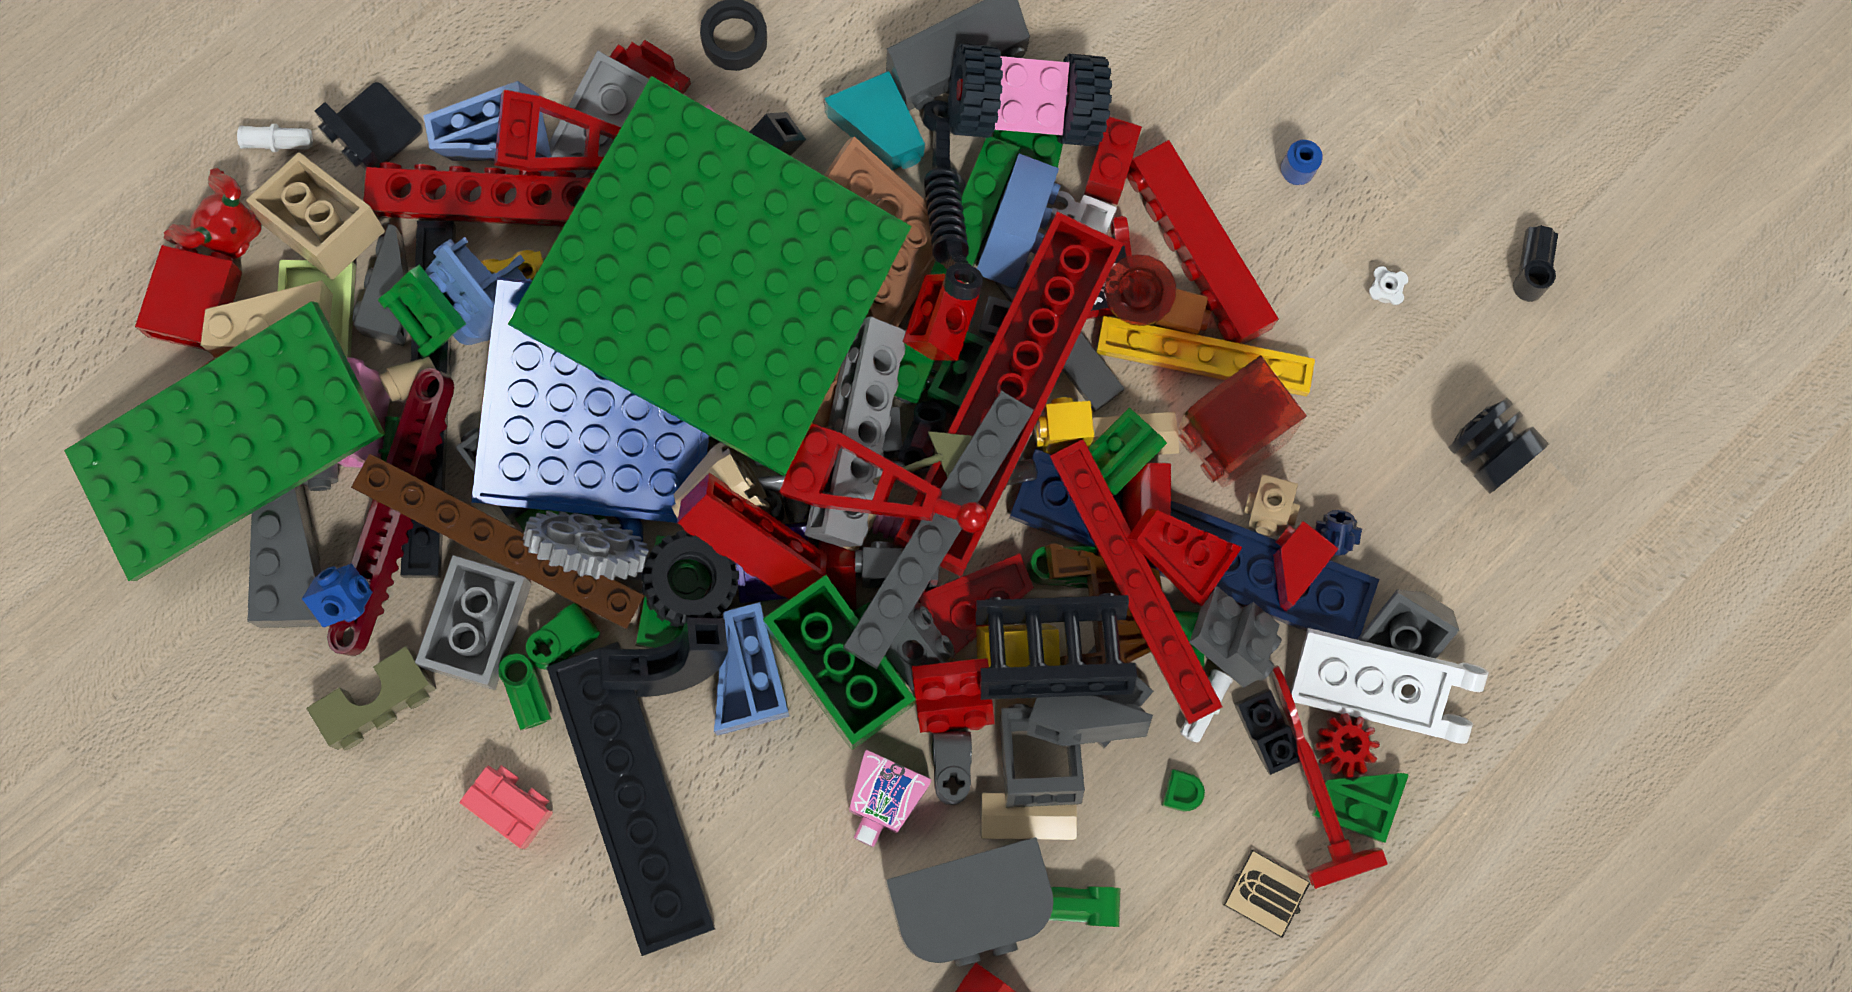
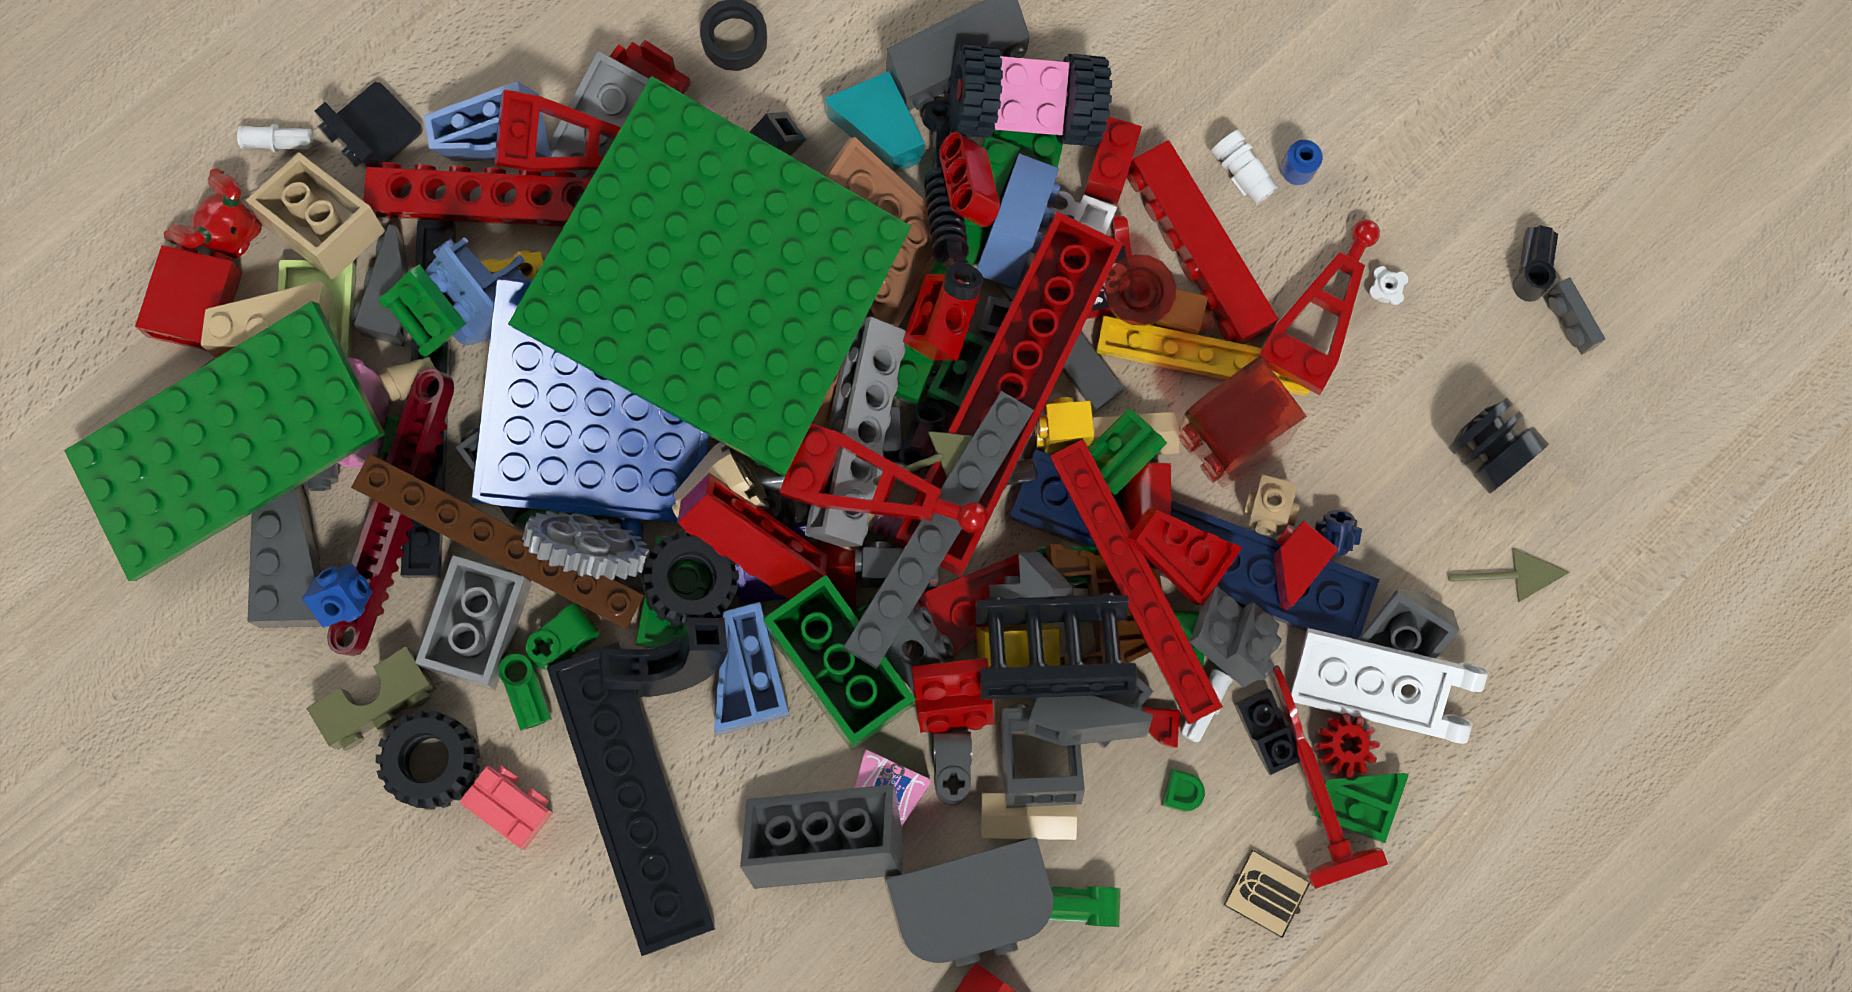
(398, 749): none -> black tyre
(822, 837): none -> dark grey slope
(969, 179): none -> red beam
(1036, 579): none -> dark grey slope
(1164, 726): none -> red tile
(1248, 171): none -> white axle
(1298, 360): none -> red plate
(1529, 572): none -> olive piece
(1579, 323): none -> dark grey plate

